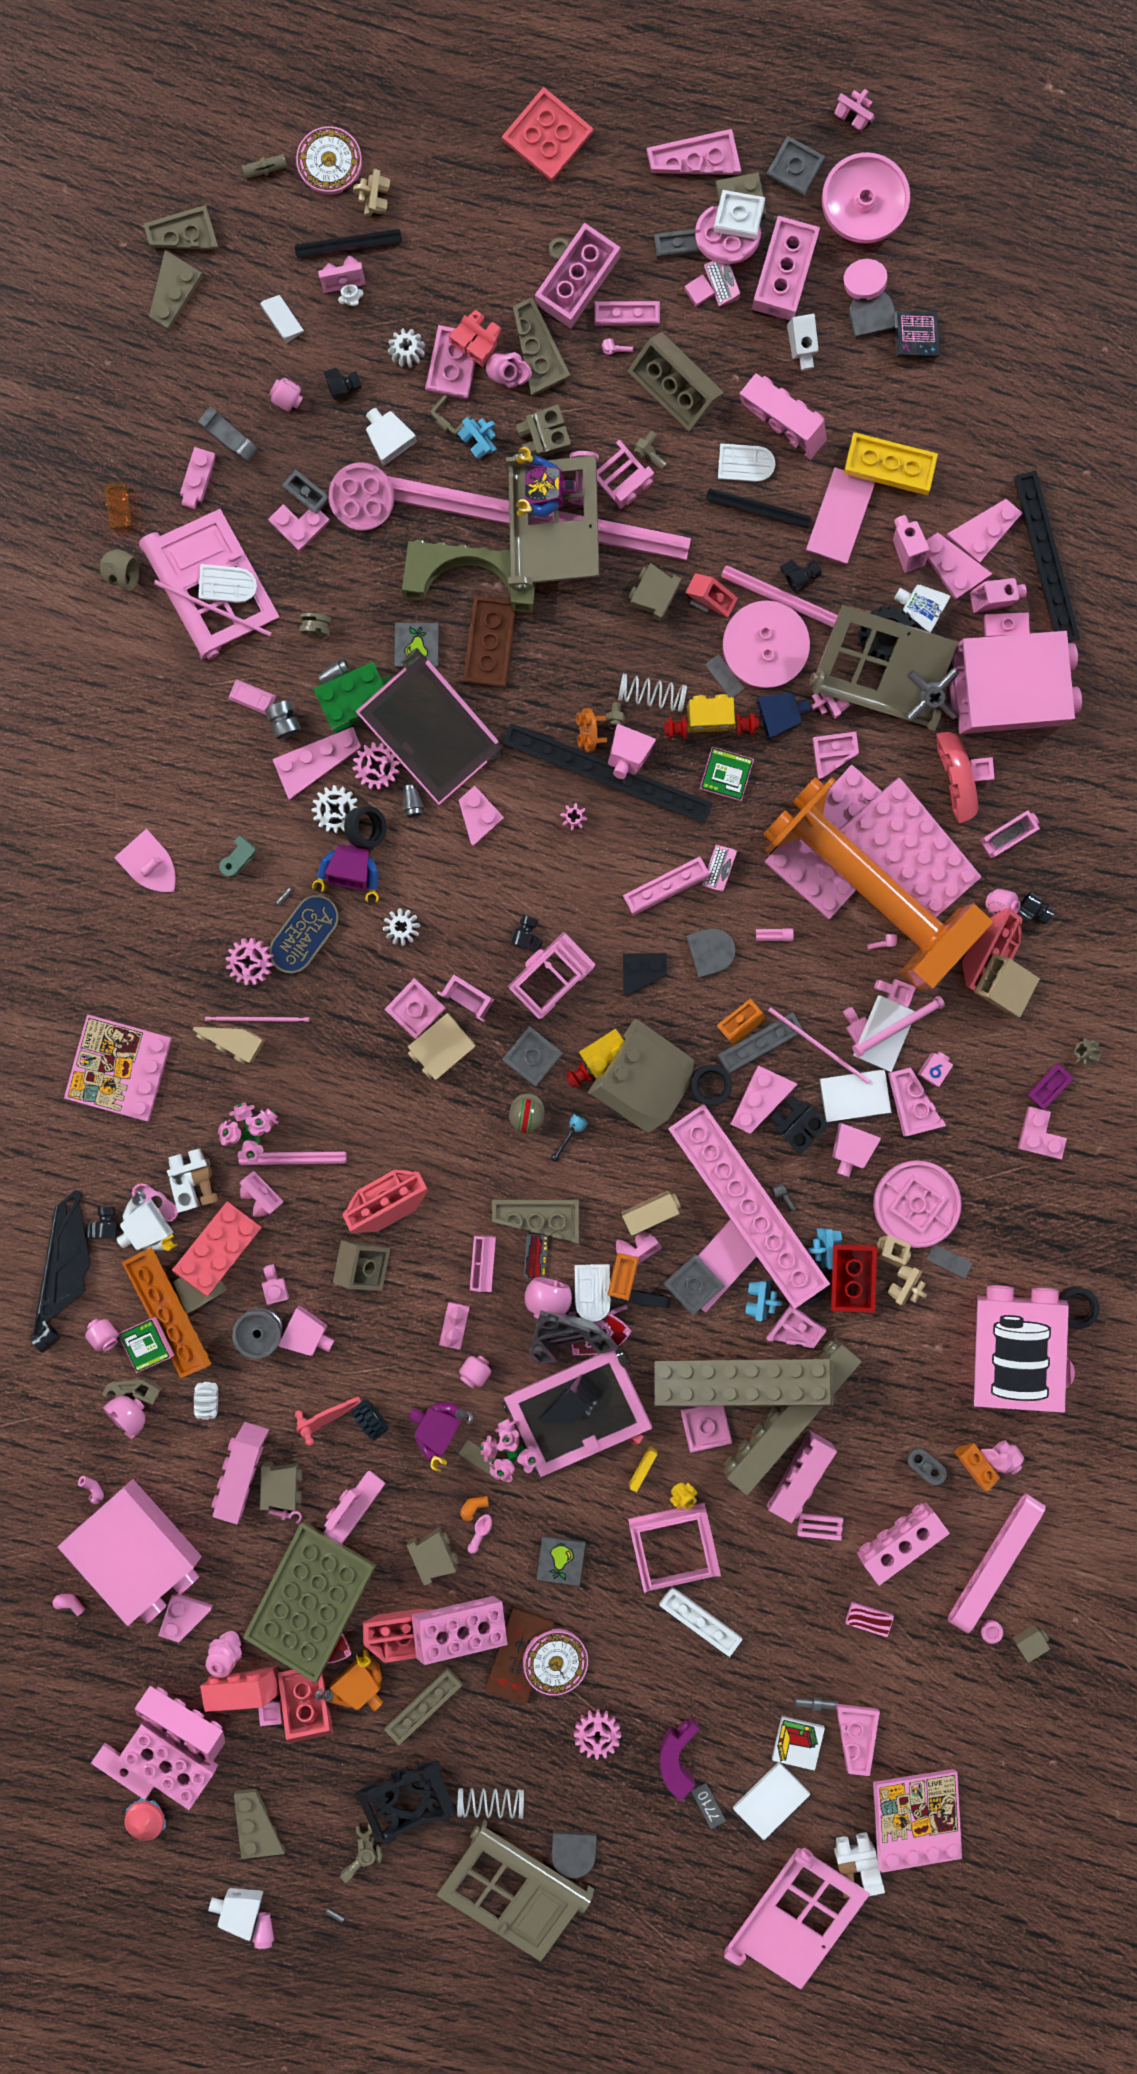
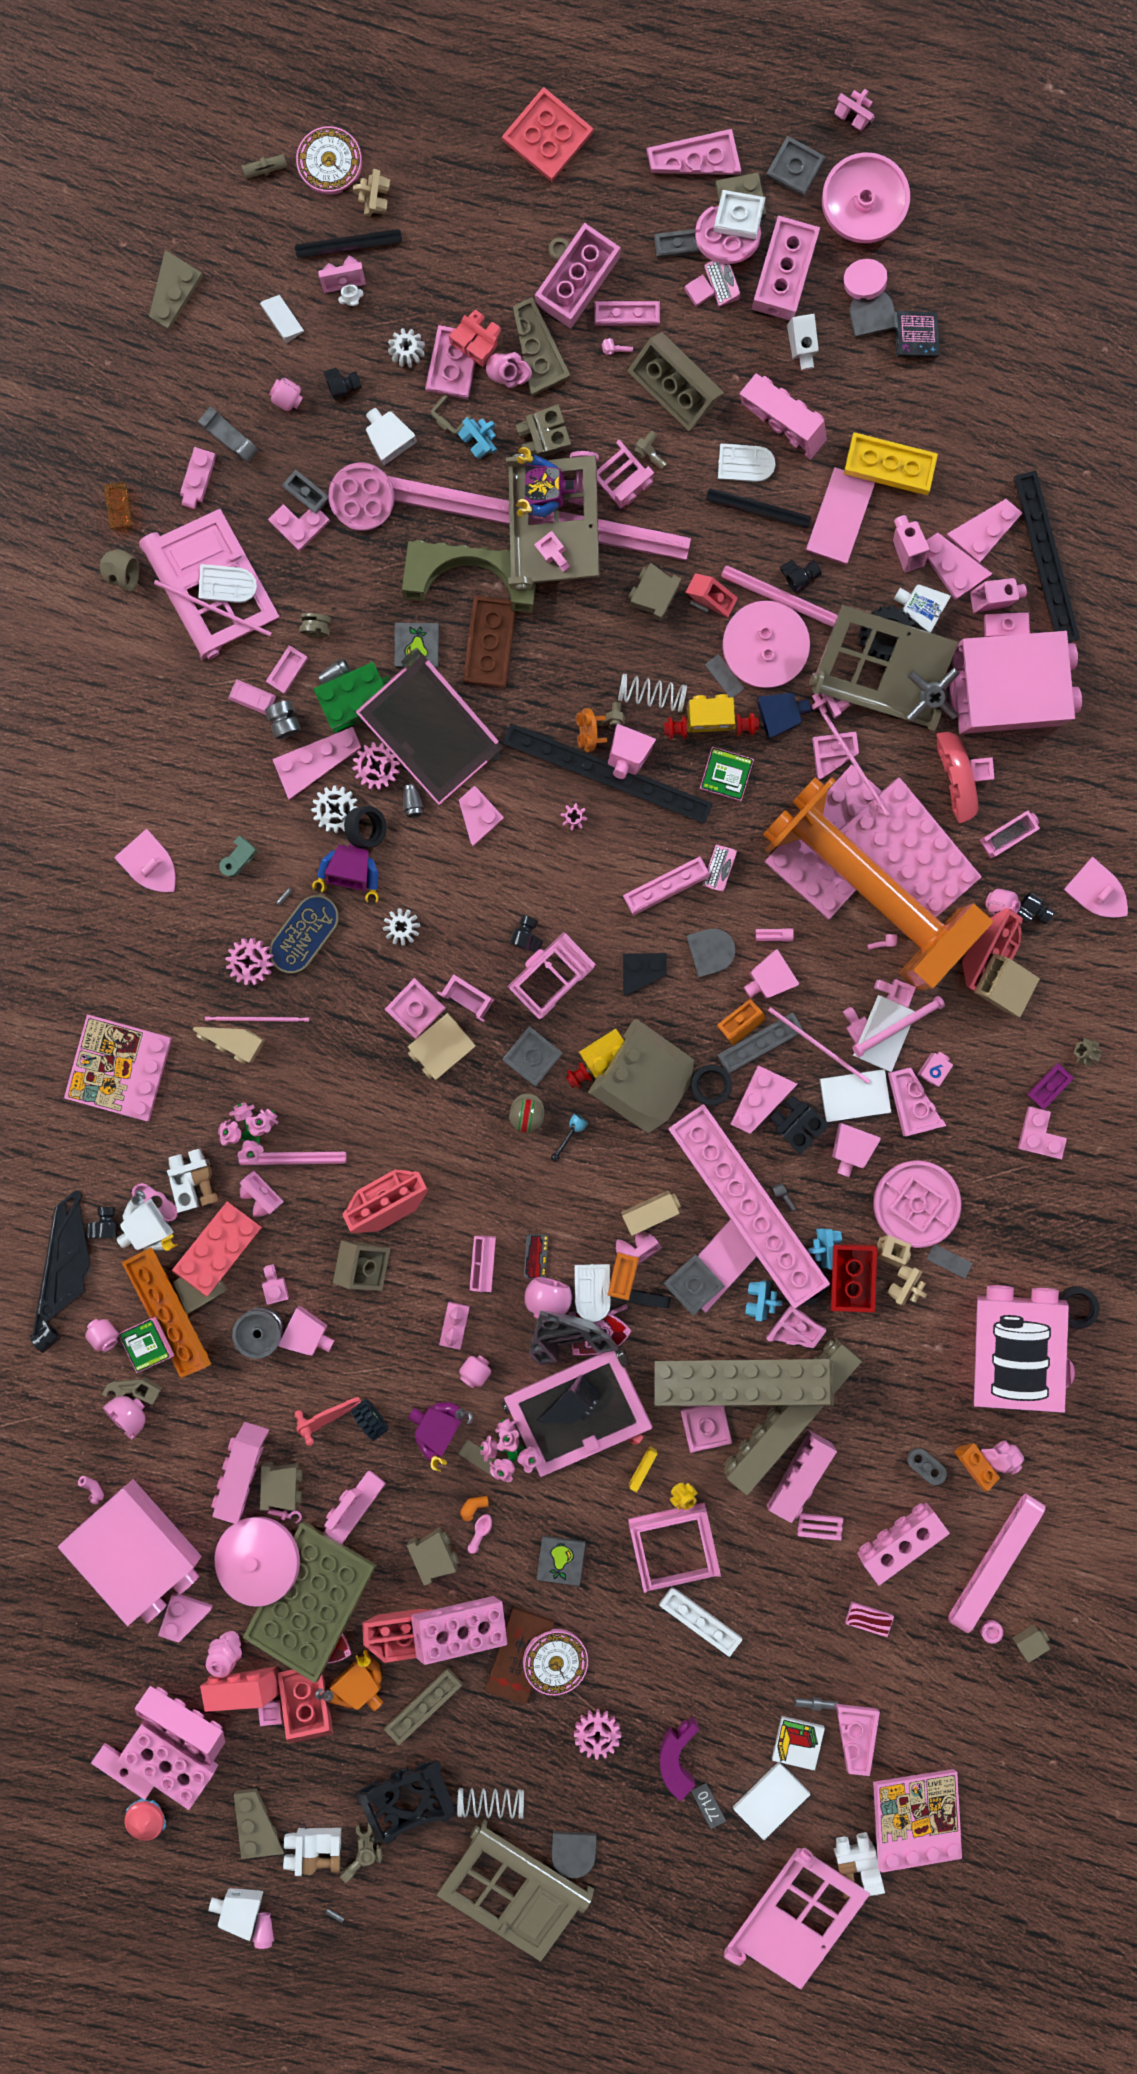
(68, 1601): bright pink arm -> none
(183, 231): dark tan wing -> none
(206, 1400): white gear -> none
(257, 1561): none -> bright pink dish
(287, 669): none -> bright pink tile
(308, 1846): none -> white hips
(543, 1216): dark tan wing -> none
(552, 550): none -> bright pink plate
(771, 977): none -> bright pink torso
(881, 805): none -> bright pink axle
(1098, 890): none -> bright pink shield

